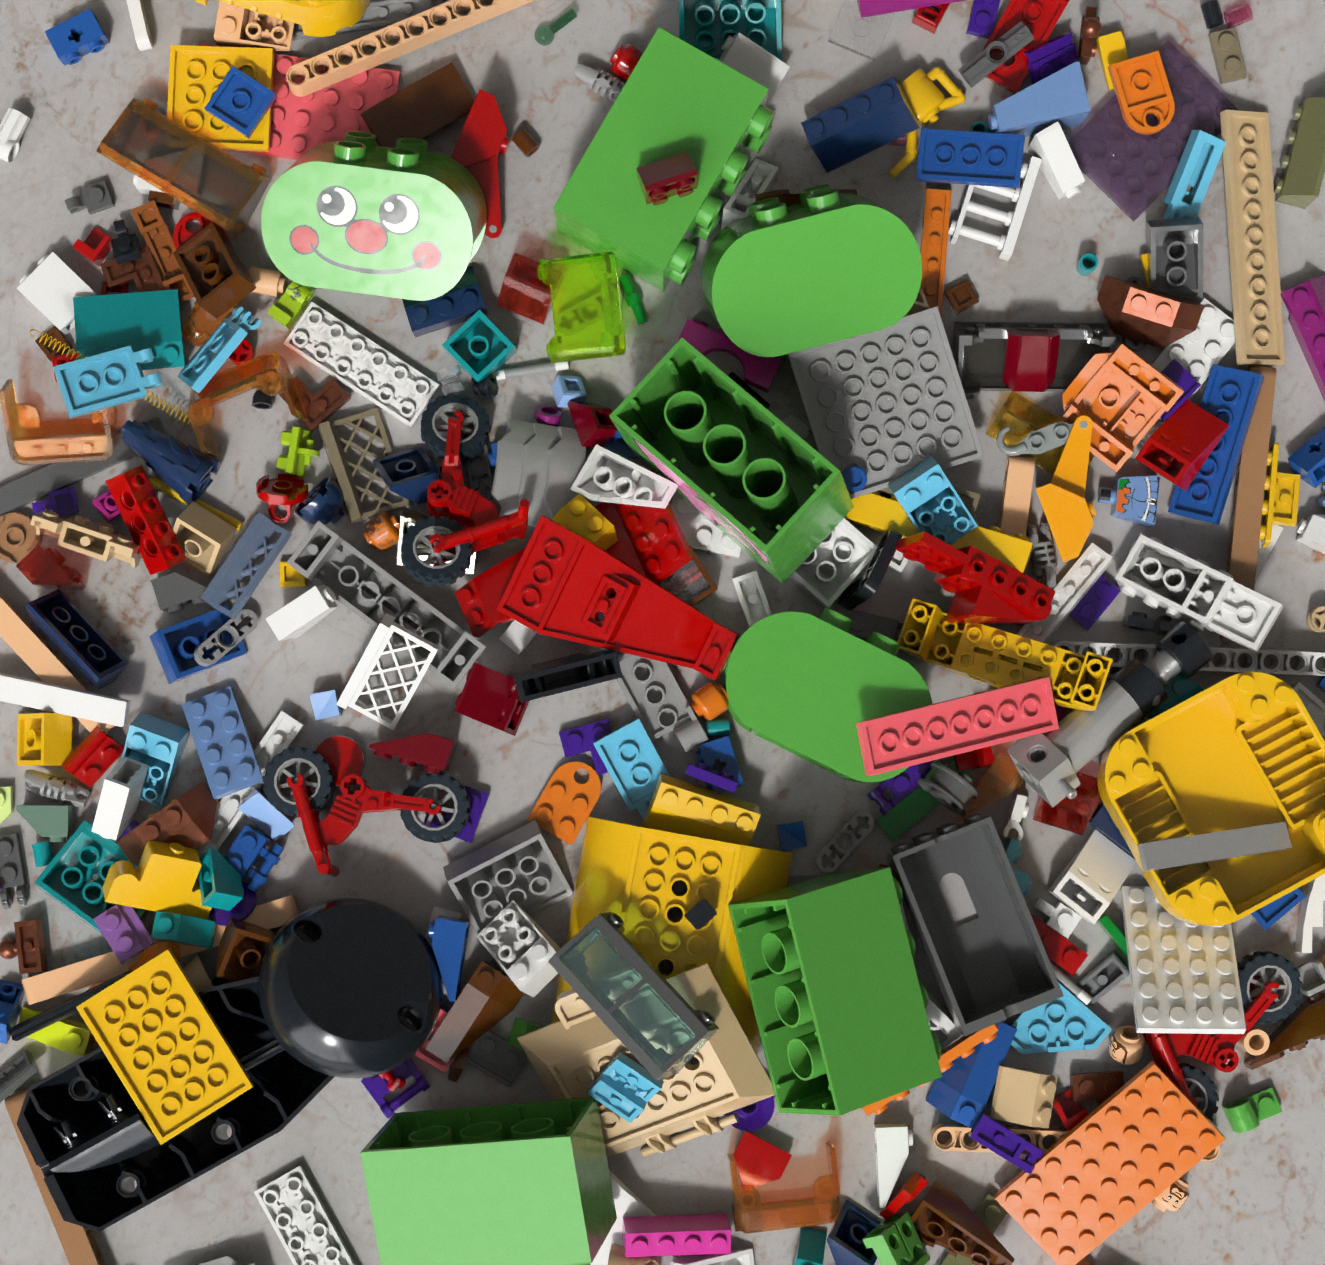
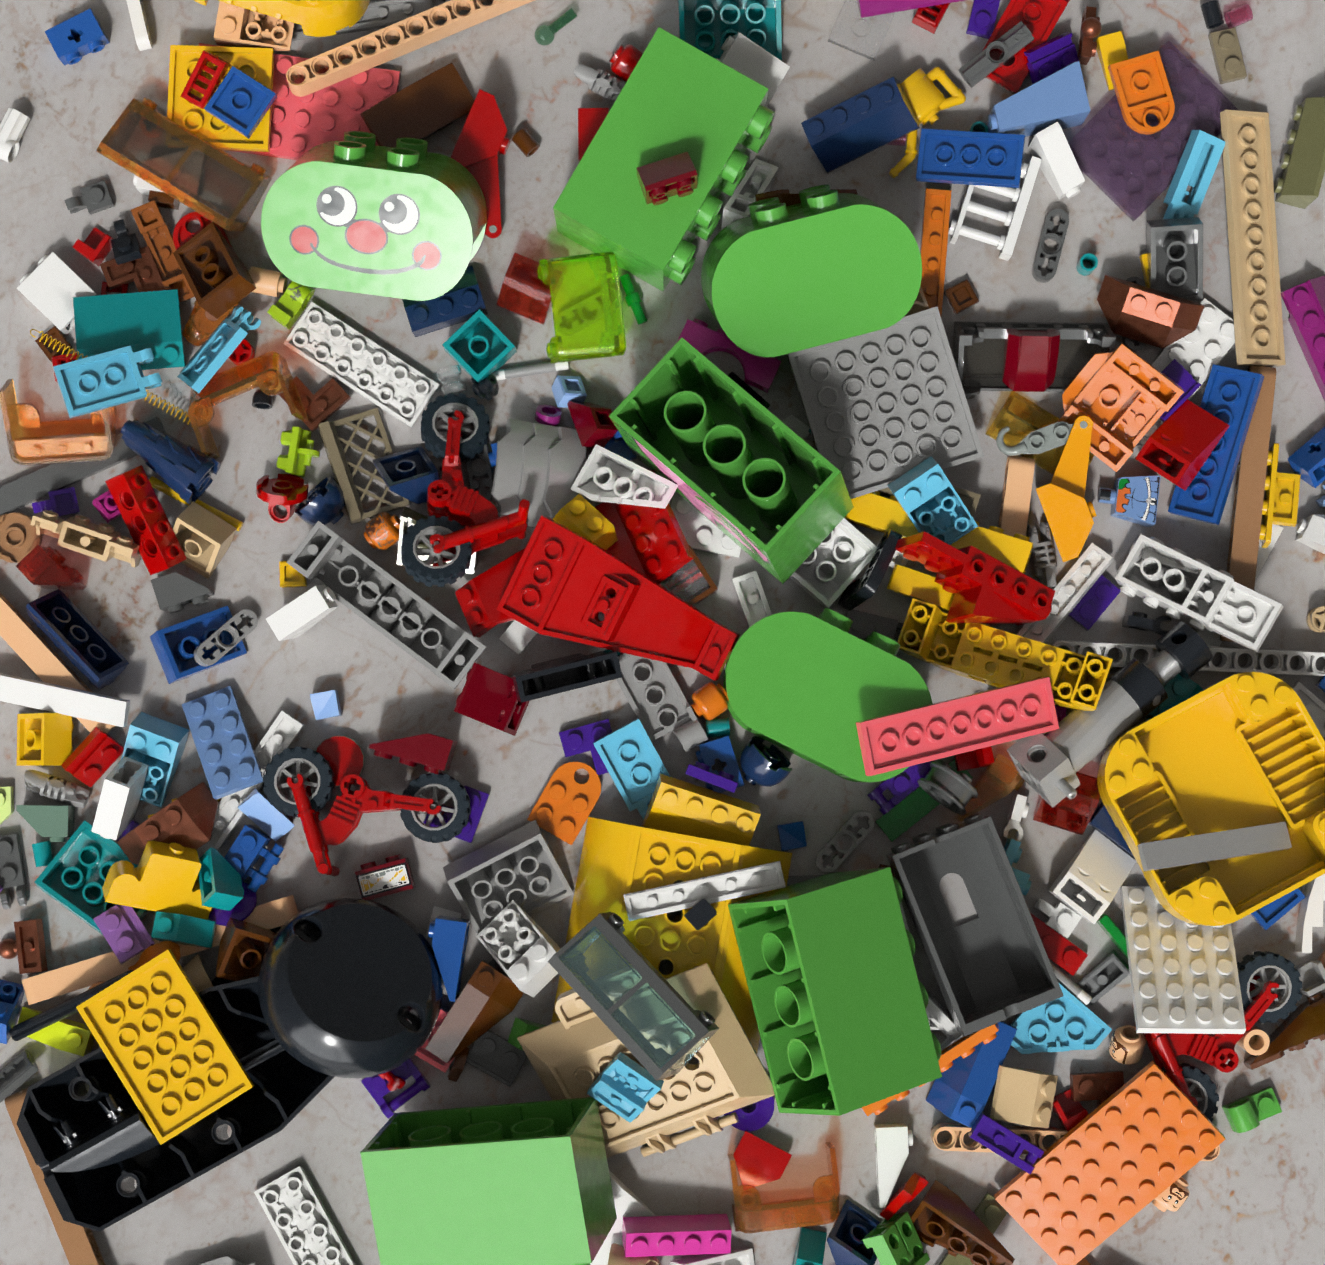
(201, 66): none -> red slope
(241, 564): sand blue fence -> none
(372, 657): white fence -> none
(385, 878): none -> brick
(588, 124): none -> red slope
(712, 888): none -> white tile
(763, 764): none -> dark blue cylinder
(854, 478): blue tile -> none
(919, 586): none -> yellow slope
(1048, 226): none -> dark grey beam

